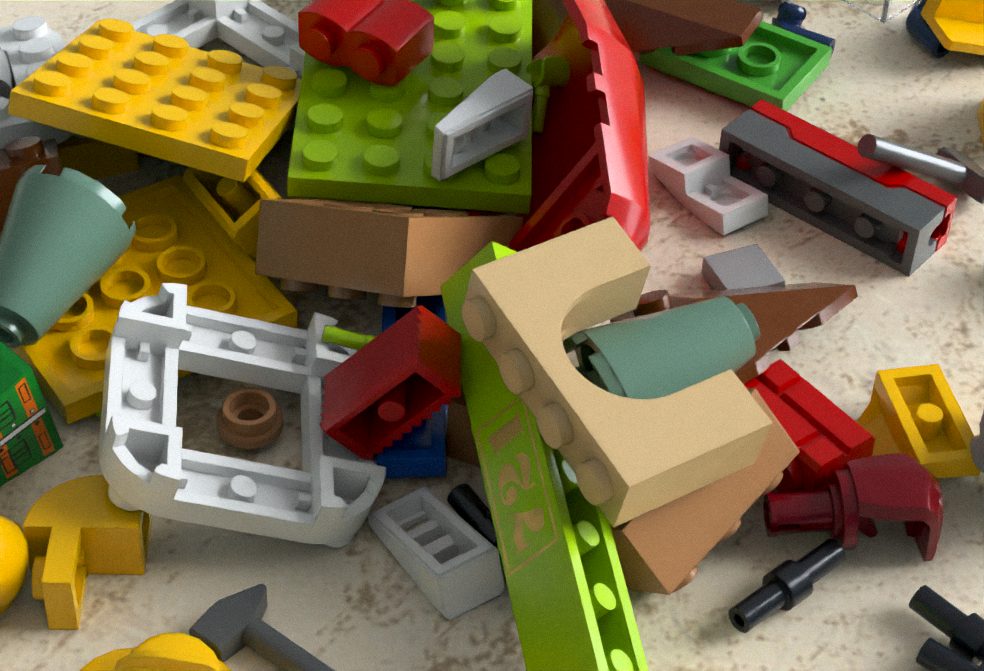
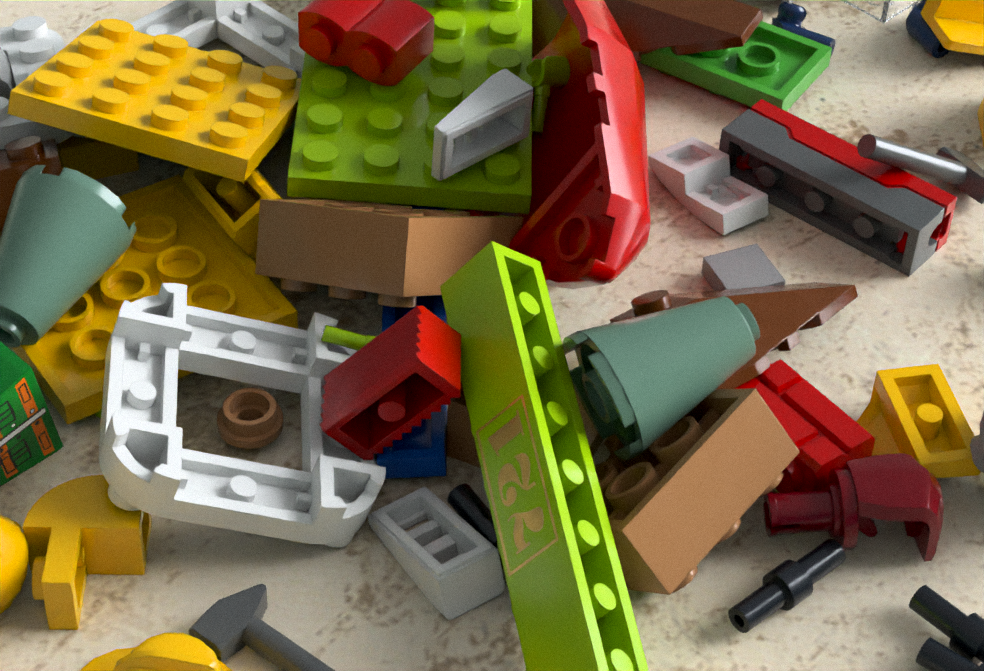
(621, 448): tan arch -> none

